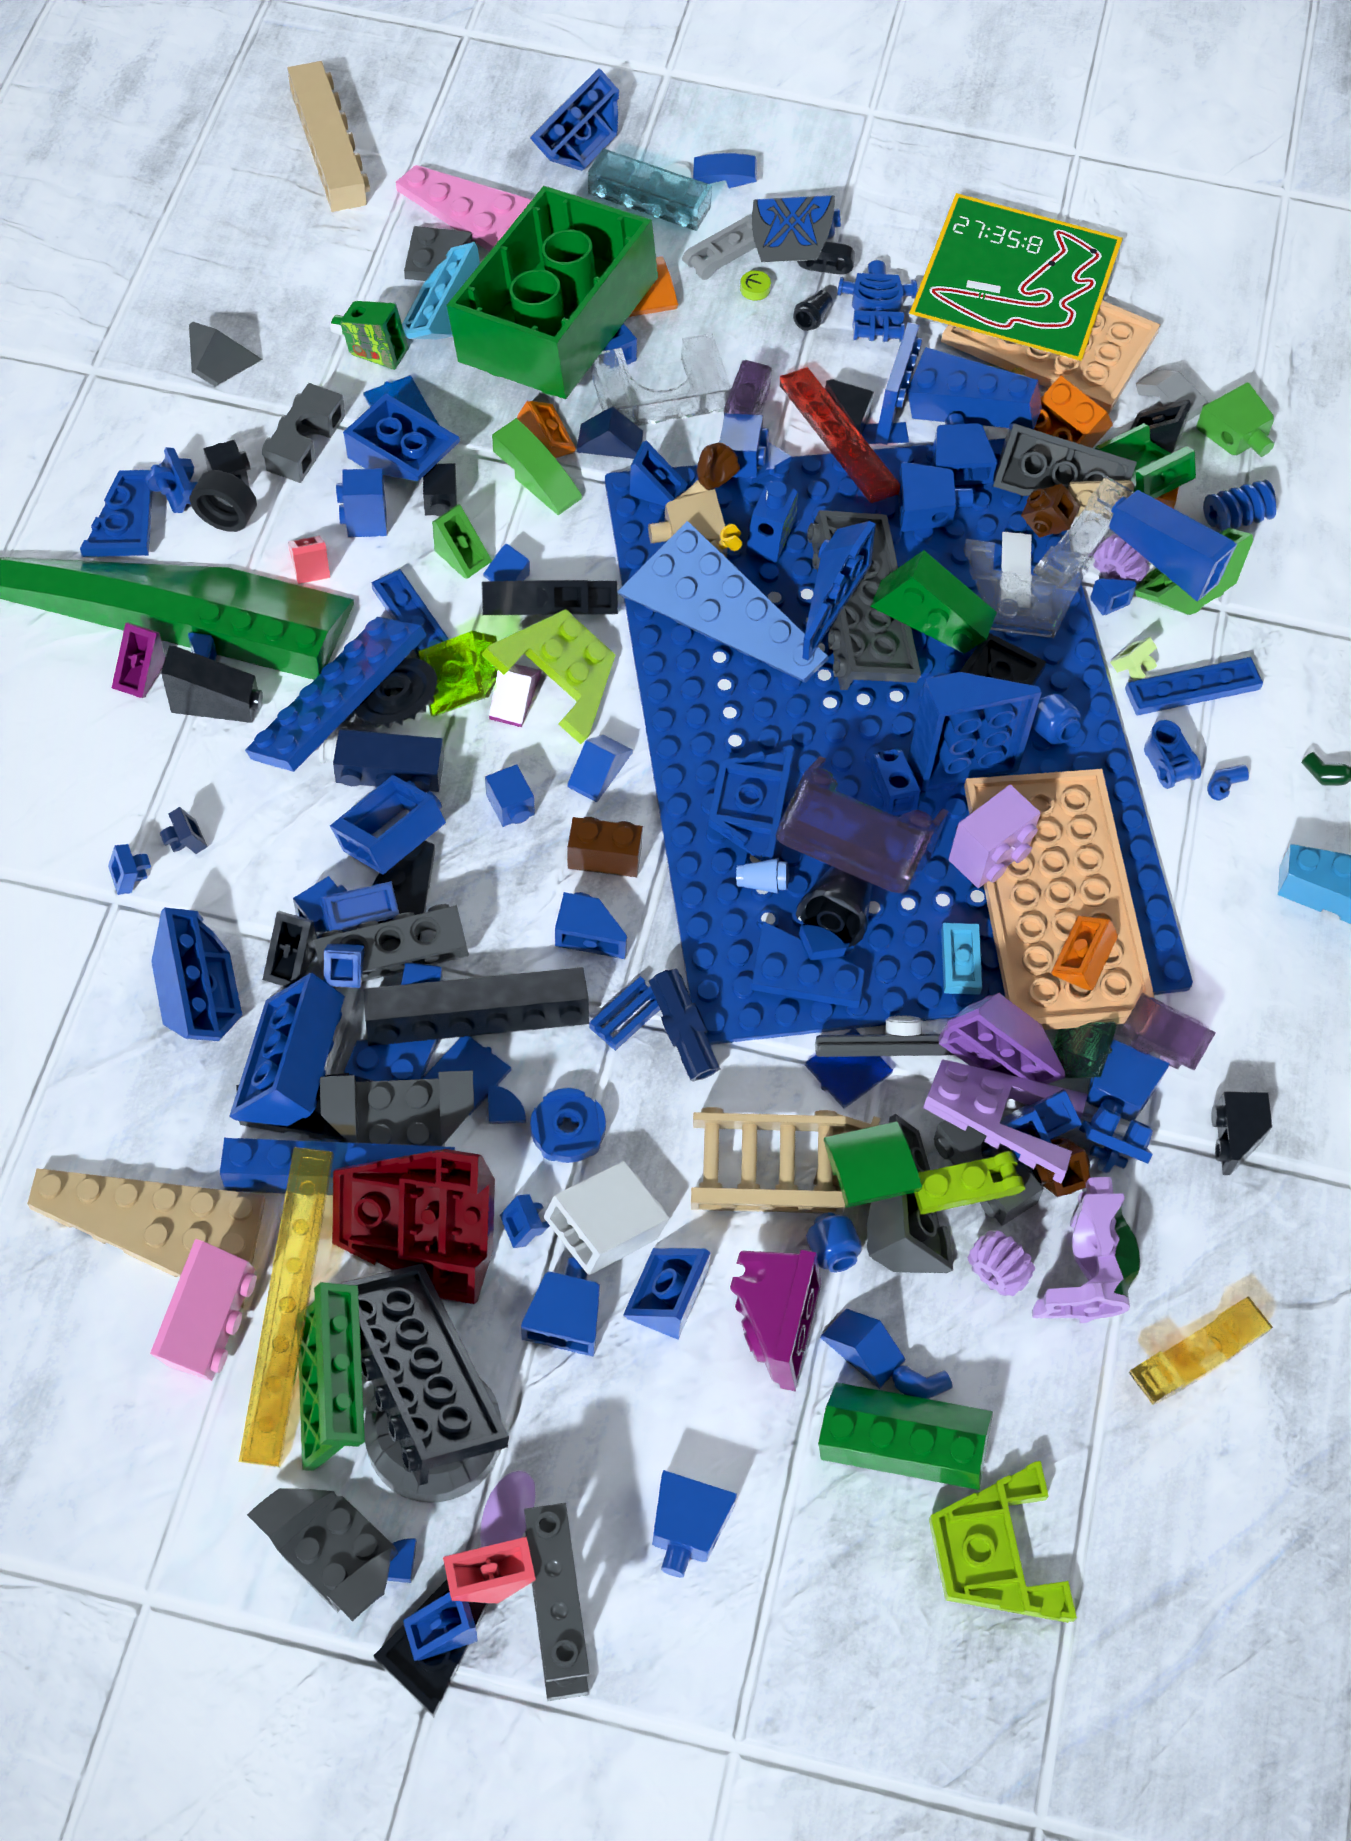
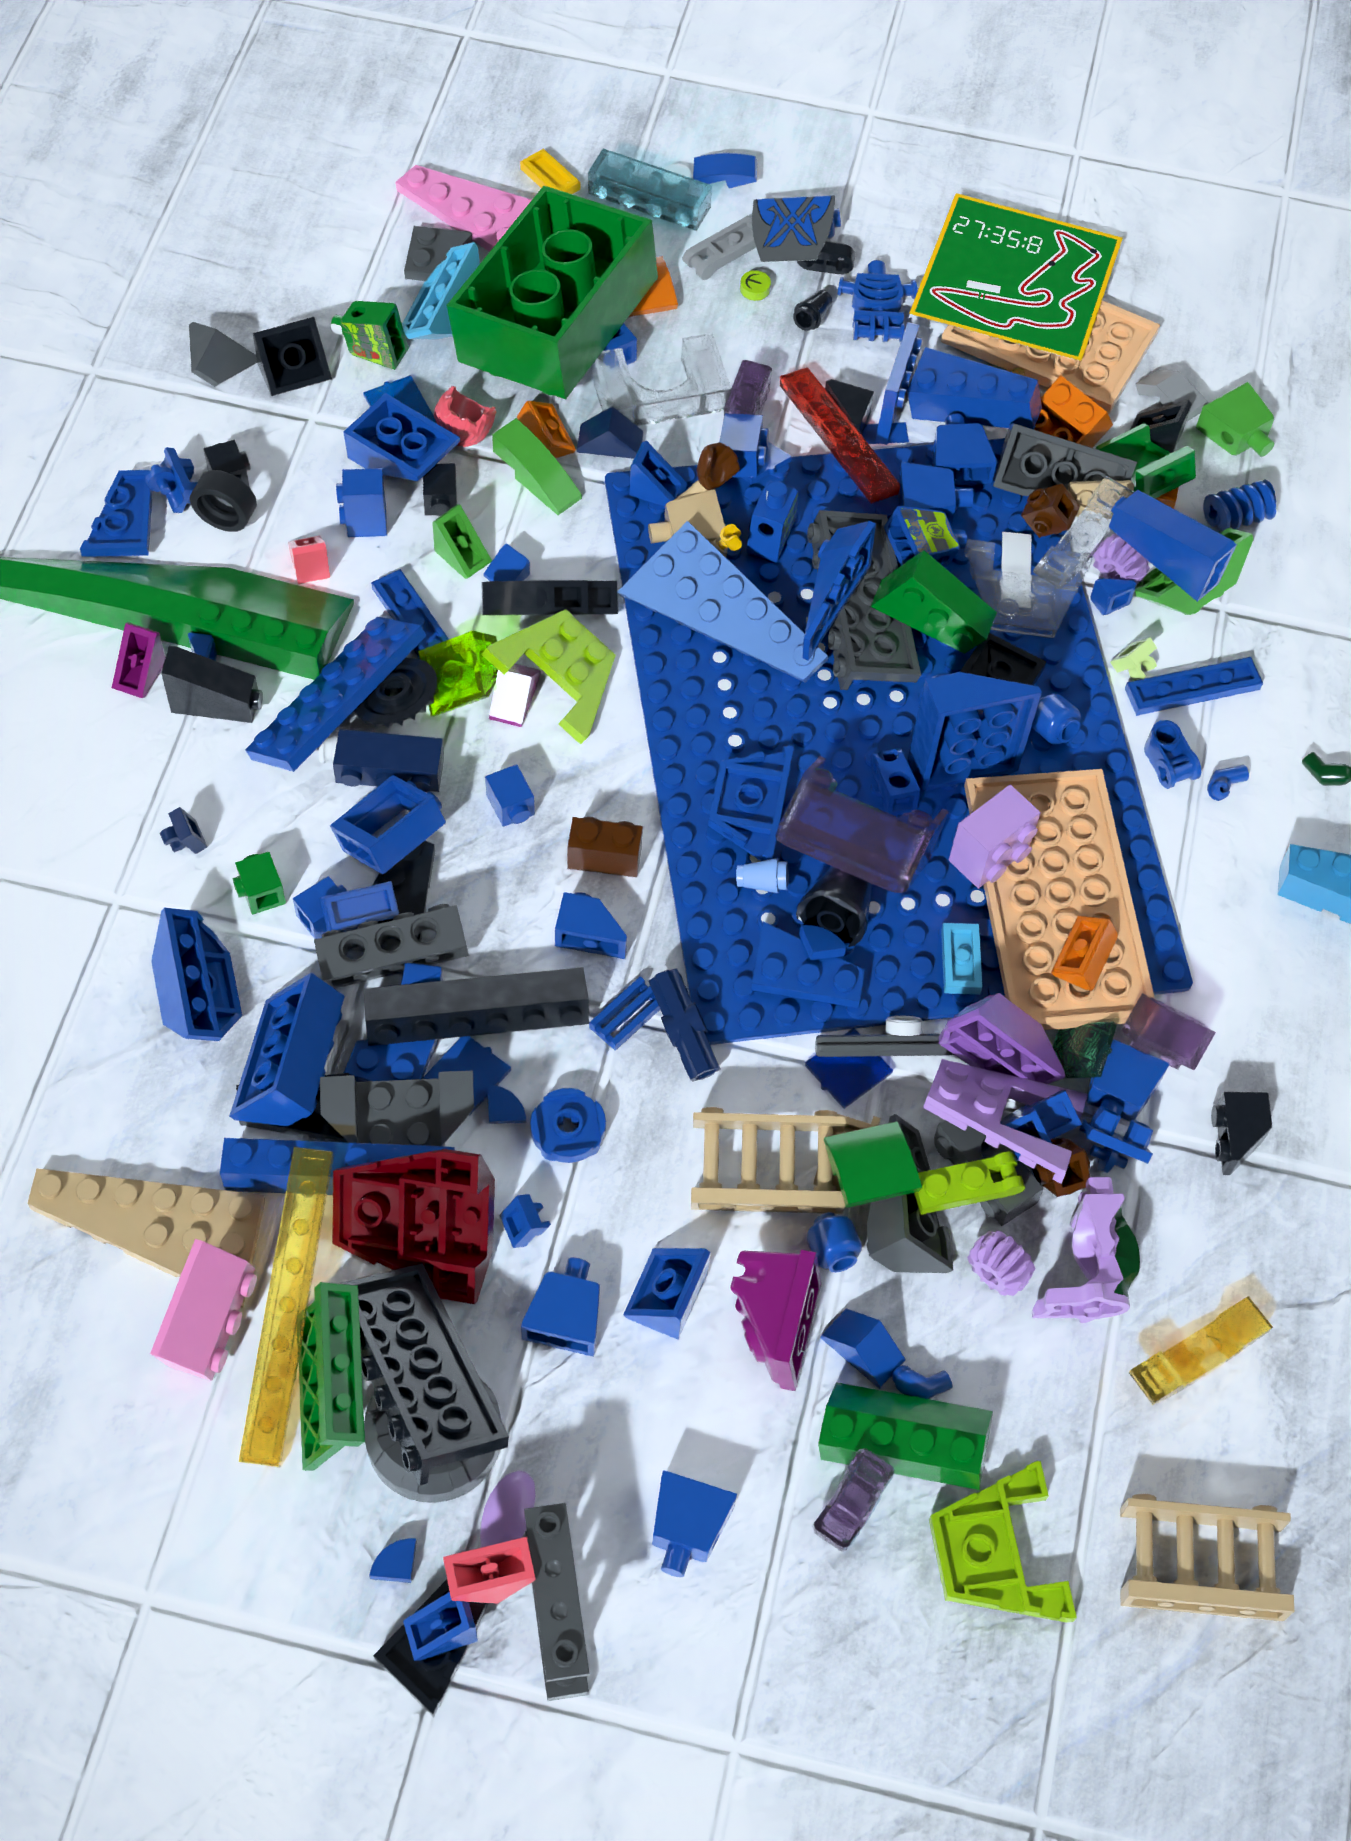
(127, 868): blue tile -> none
(259, 883): none -> green brick
(289, 949): black slope -> none
(291, 356): none -> black slope
(312, 412): dark grey arch -> none
(327, 136): tan brick -> none
(328, 1545): dark grey piece -> none
(343, 965): blue slope -> none
(464, 417): none -> coral hair
(549, 172): none -> yellow tile
(581, 124): blue wedge -> none
(598, 766): blue slope -> none
(606, 1217): white brick -> none
(854, 1500): none -> clear purple animal
(921, 529): none -> torso
(1184, 1593): none -> tan fence

